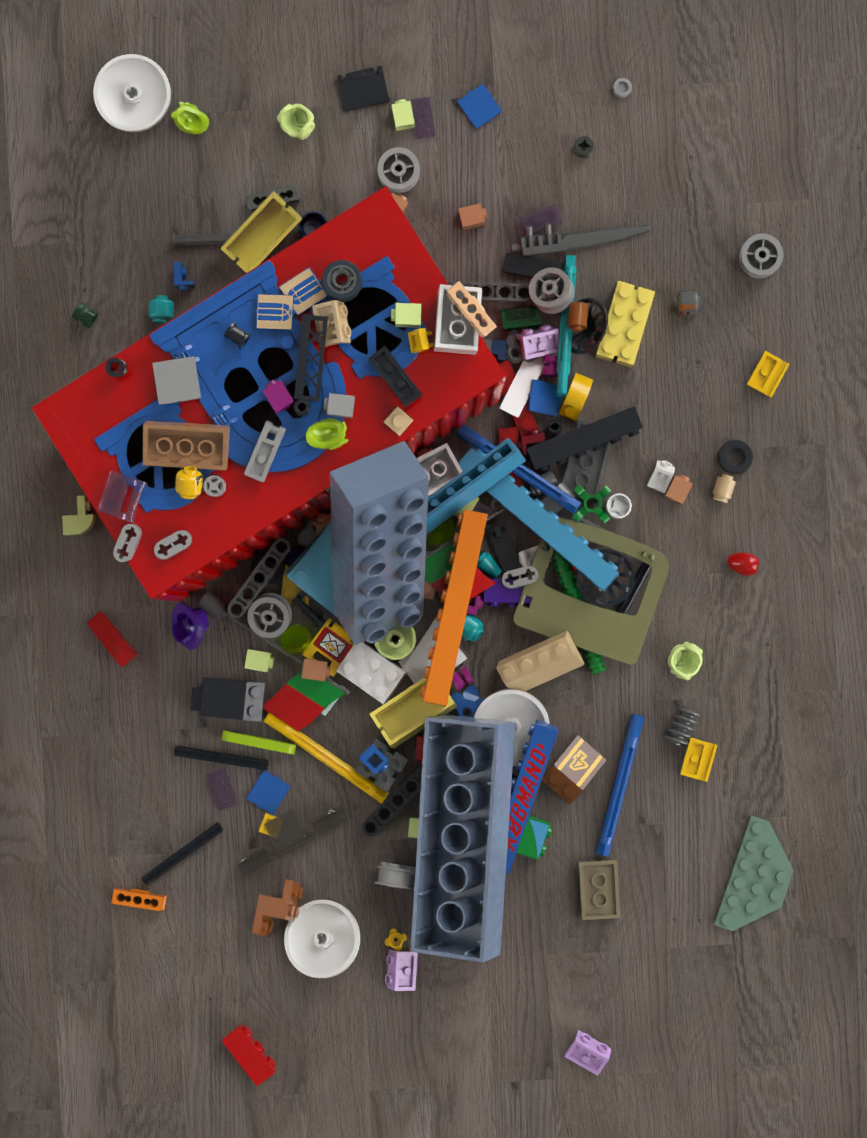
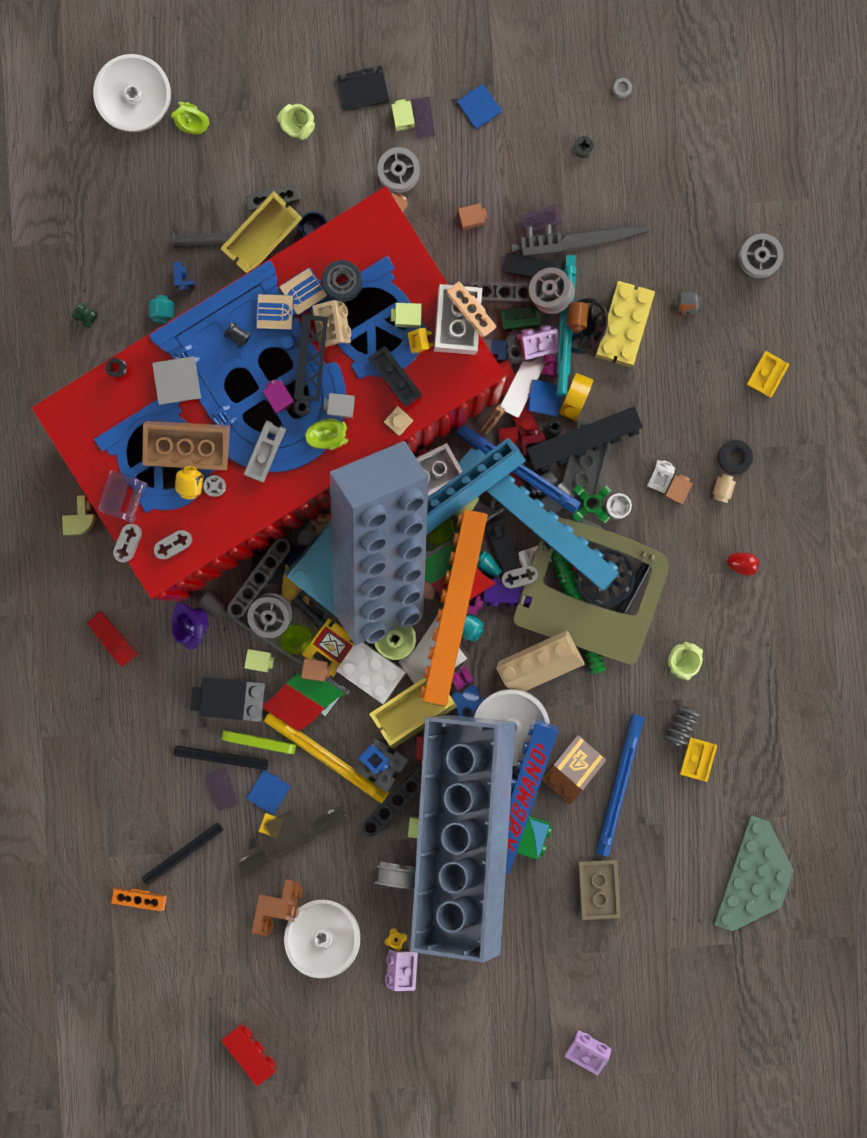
(492, 419): none -> medium nougat axle

